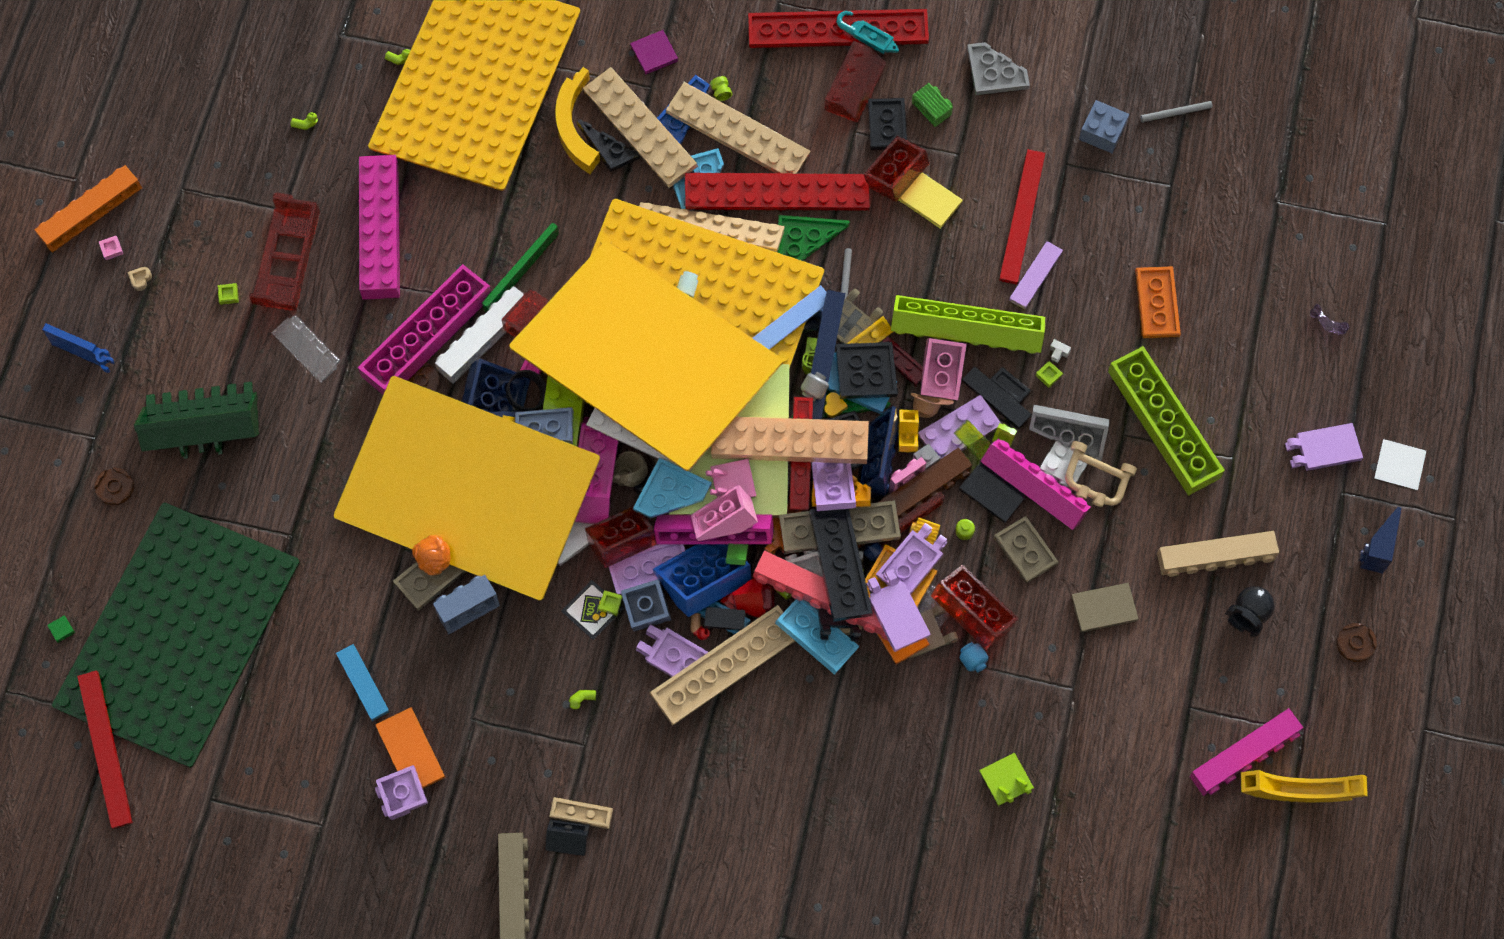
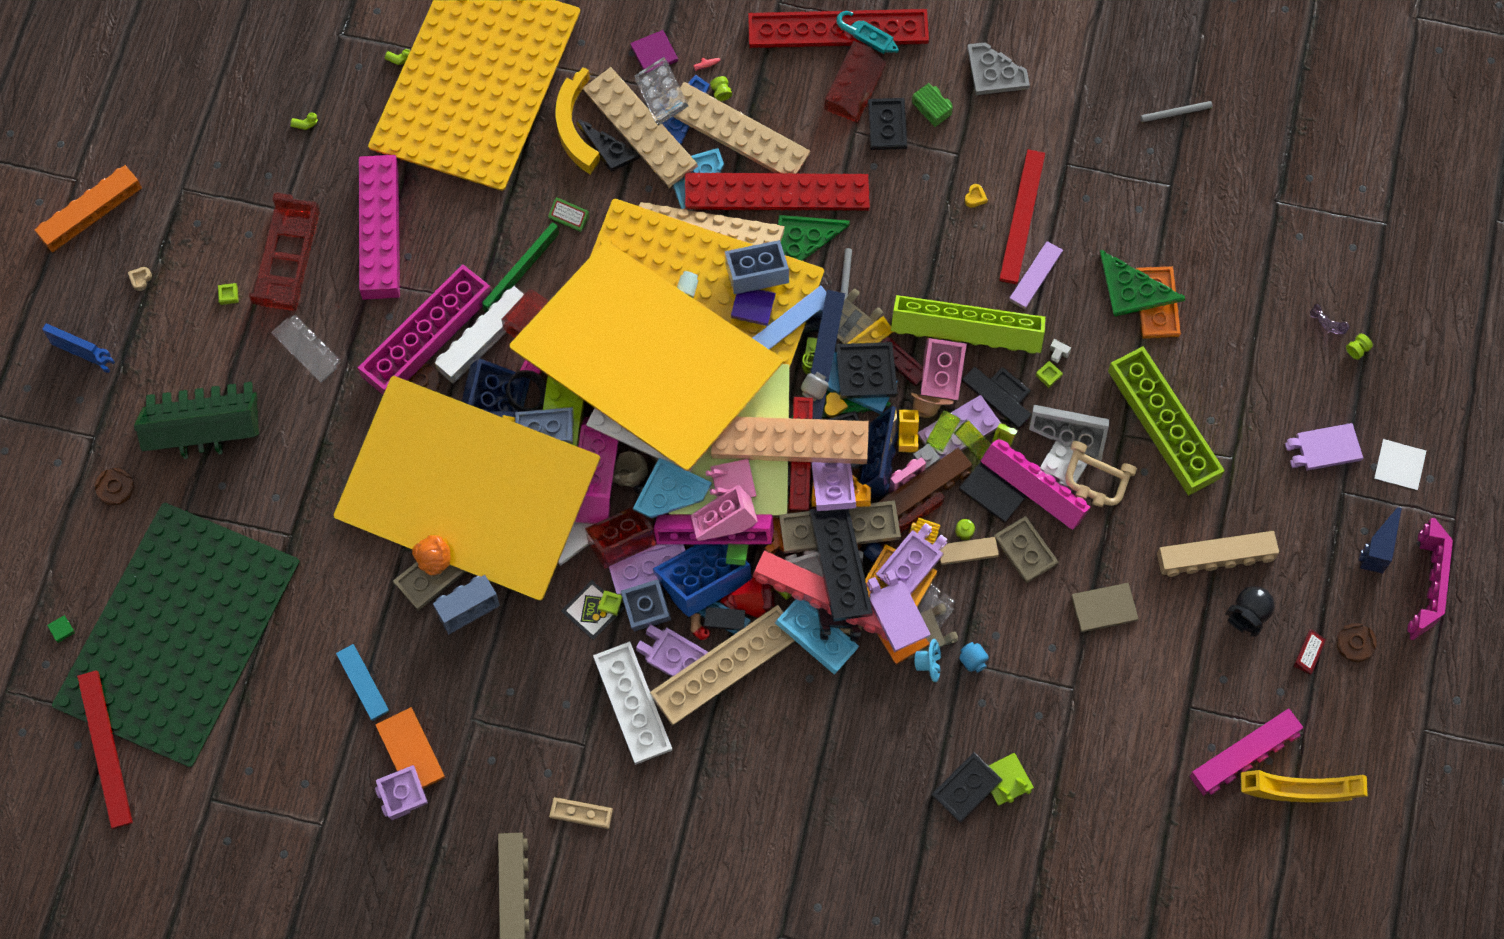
(111, 247): bright pink plate -> none
(567, 837): black panel -> none
(568, 214): none -> slope
(581, 695): lime arm -> none
(632, 703): none -> white plate
(661, 91): none -> clear plate
(706, 63): none -> coral helmet
(753, 306): none -> dark purple slope
(756, 267): none -> sand blue brick
(896, 168): clear red brick -> none
(927, 660): none -> medium azure wheel
(931, 200): light yellow tile -> none
(943, 430): none -> clear neon green tile
(967, 787): none -> black tile
(969, 551): none -> tan tile
(974, 607): clear red brick -> none
(975, 196): none -> yellow tile
(1104, 126): sand blue brick -> none
(1134, 290): none -> green tile
(1309, 652): none -> slope
(1359, 346): none -> lime wheel
(1435, 539): none -> dark pink slope

